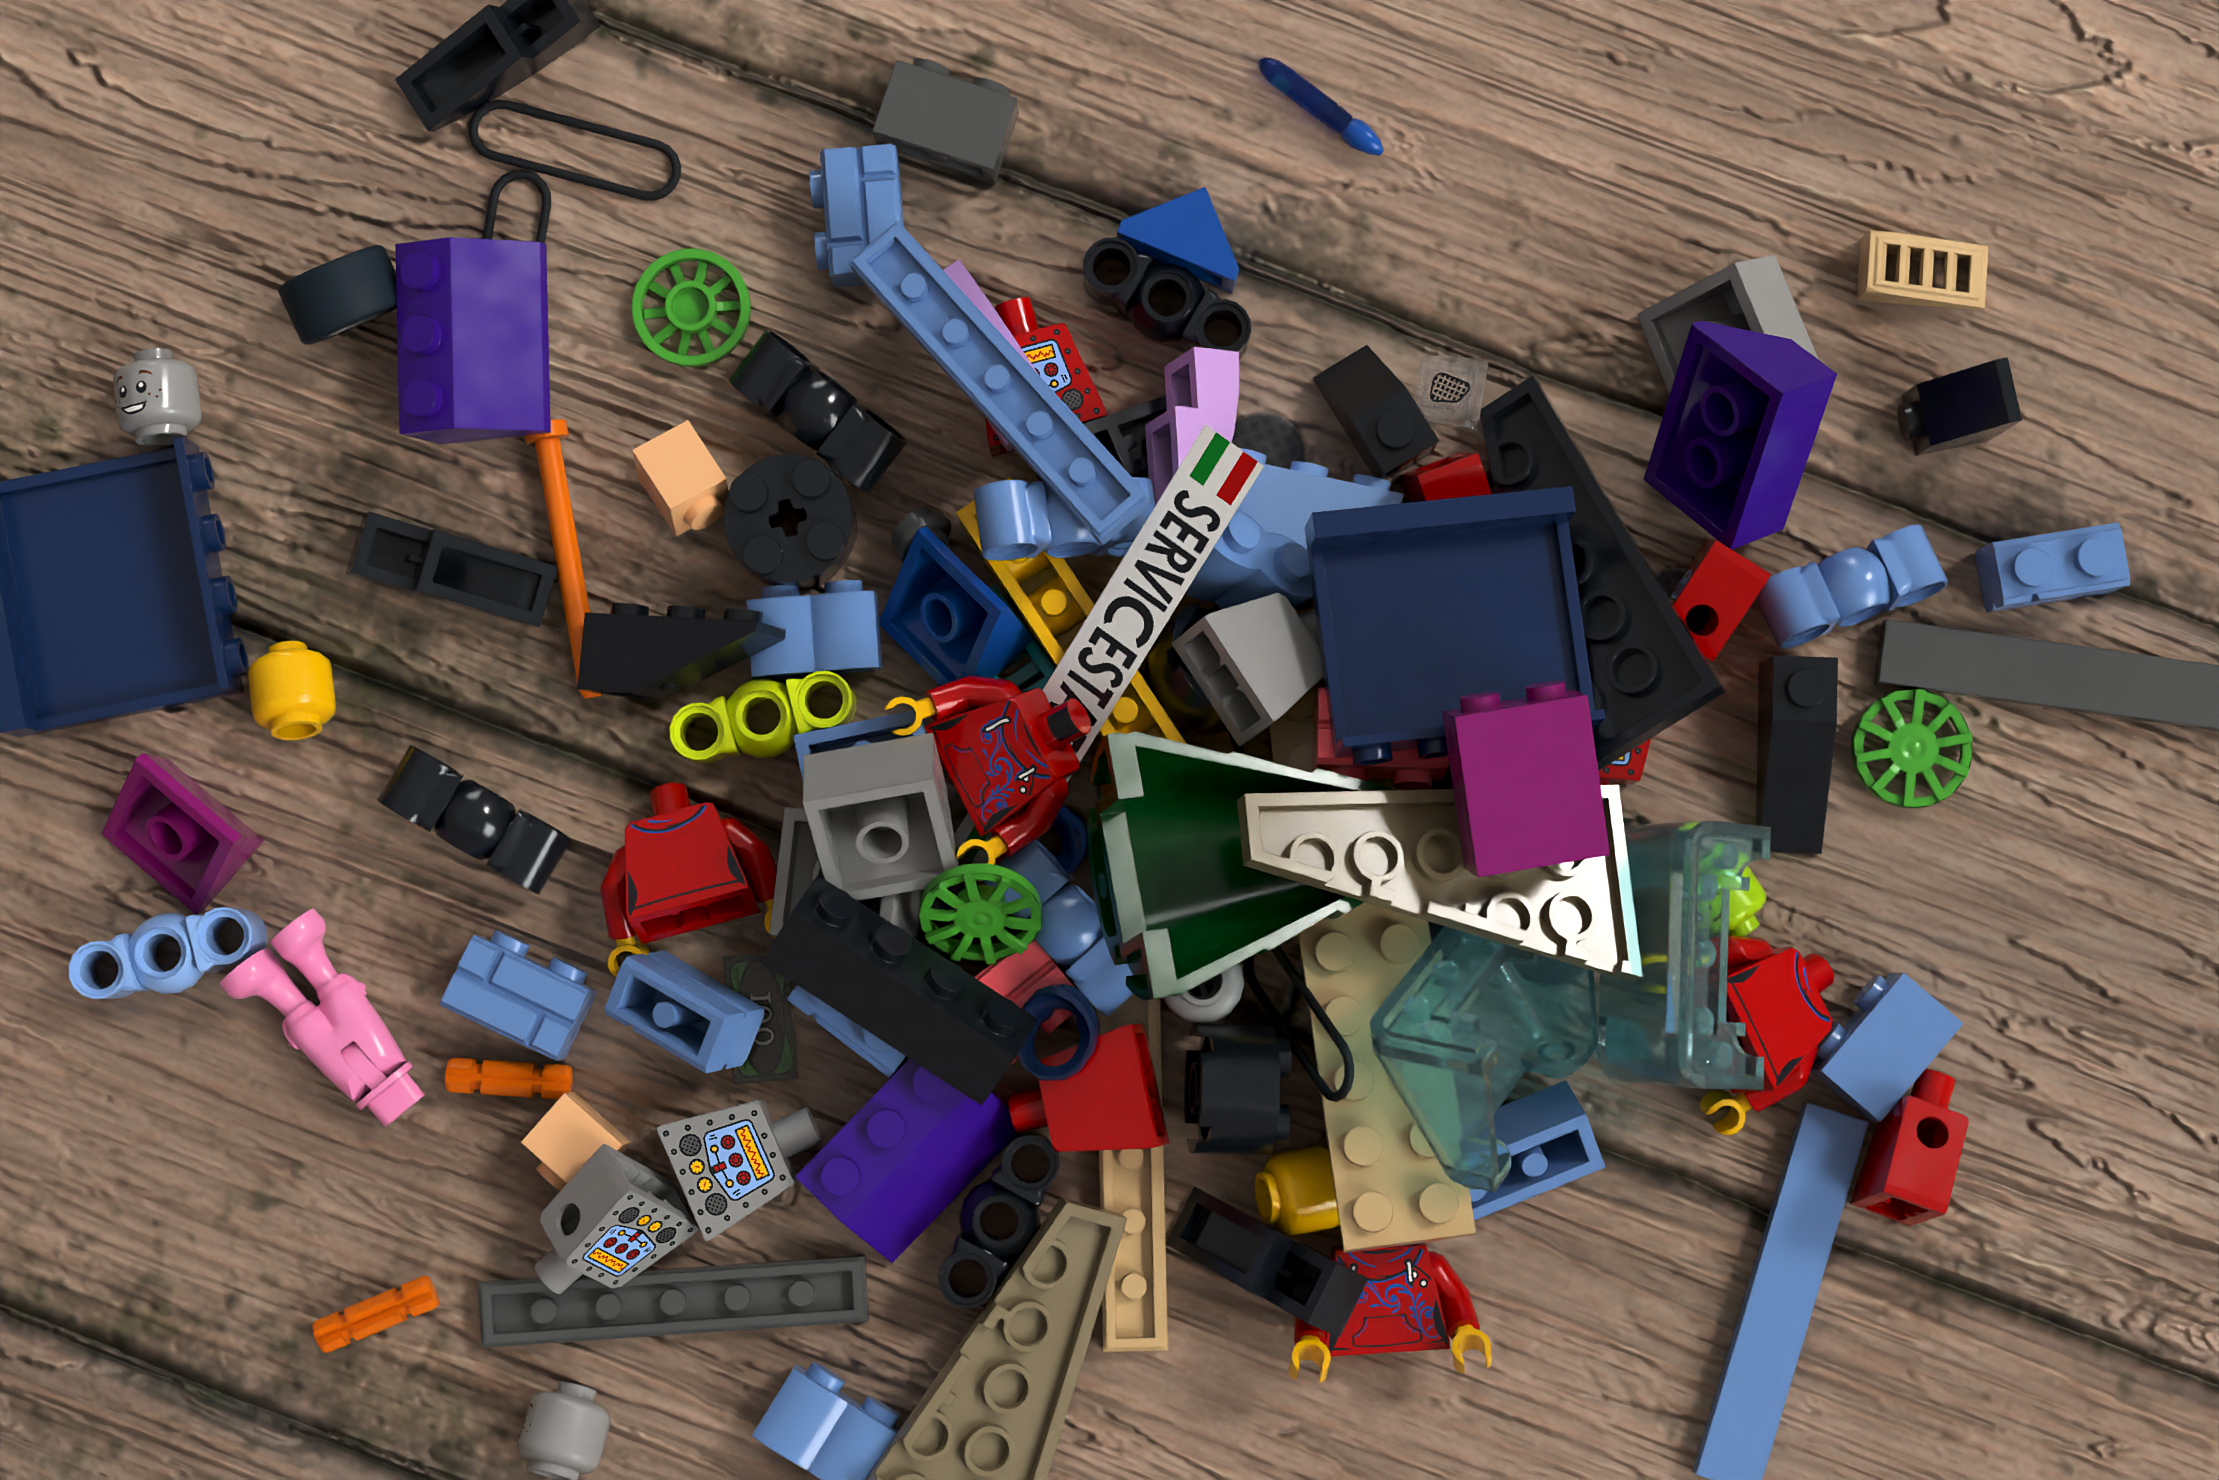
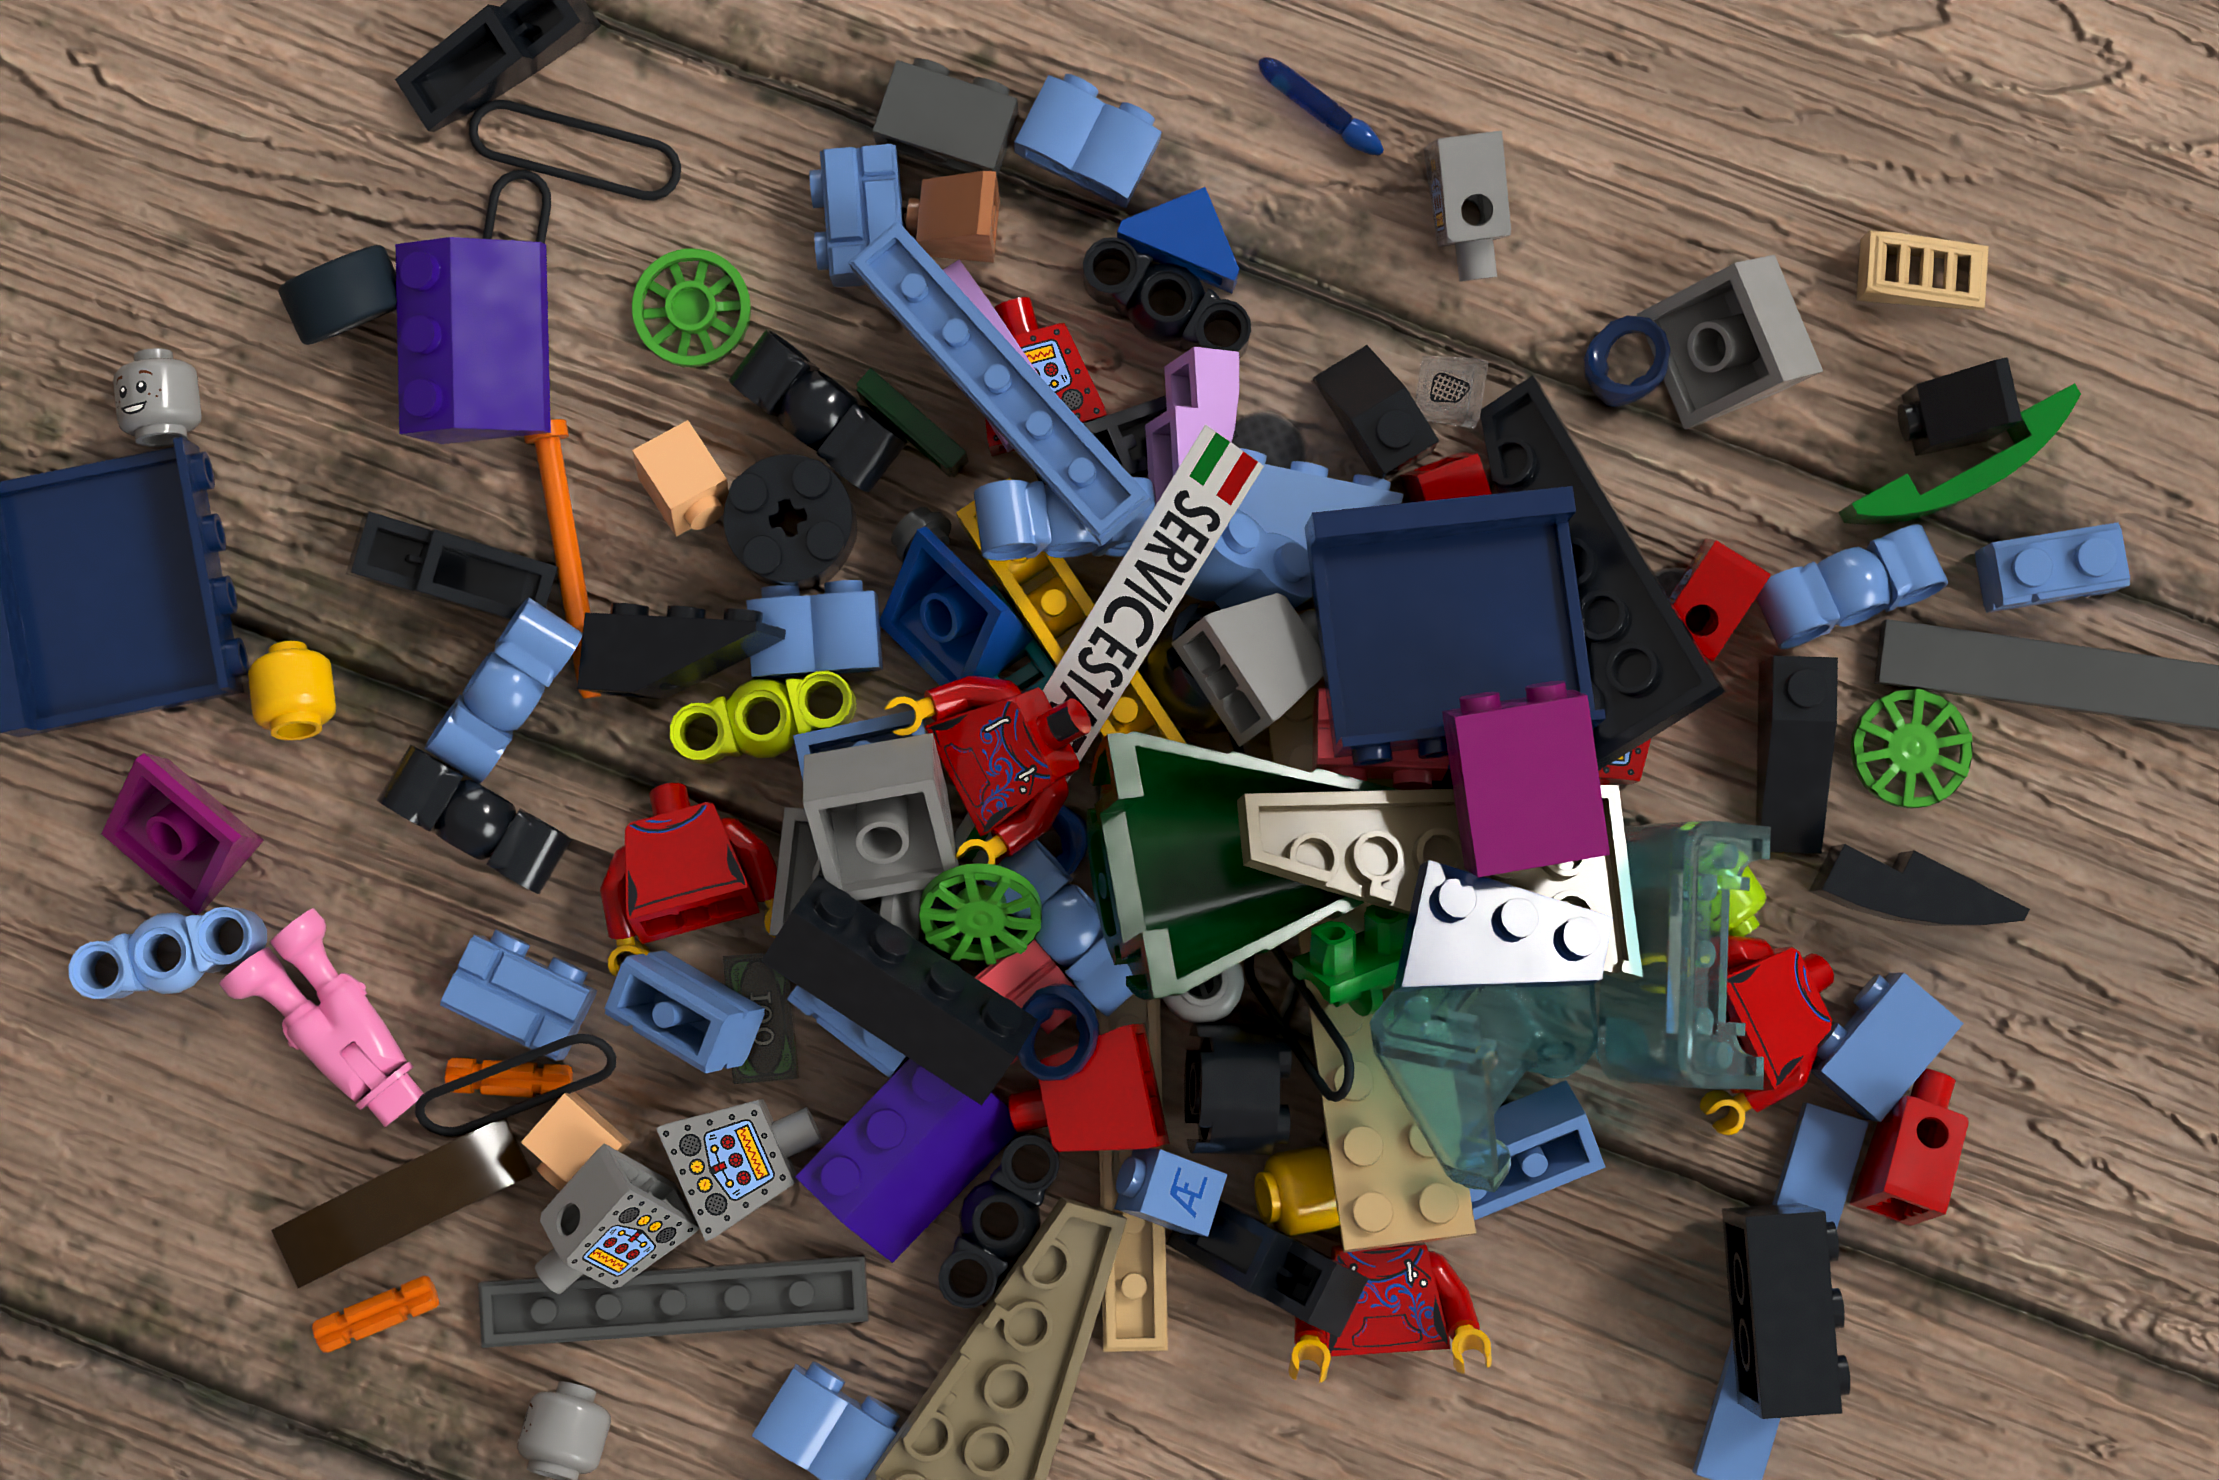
(401, 1201): none -> dark brown slope
(503, 690): none -> medium blue piece
(508, 1064): none -> black piece
(911, 423): none -> dark green tile
(957, 216): none -> nougat slope
(1087, 139): none -> medium blue brick
(1169, 1191): none -> medium blue brick
(1353, 965): none -> green hips
(1472, 171): none -> light grey torso
(1494, 934): none -> wing
(1597, 367): none -> dark blue piece
(1738, 430): dark purple slope -> none
(1785, 1310): none -> black brick
(1902, 502): none -> green slope
(1910, 890): none -> black slope

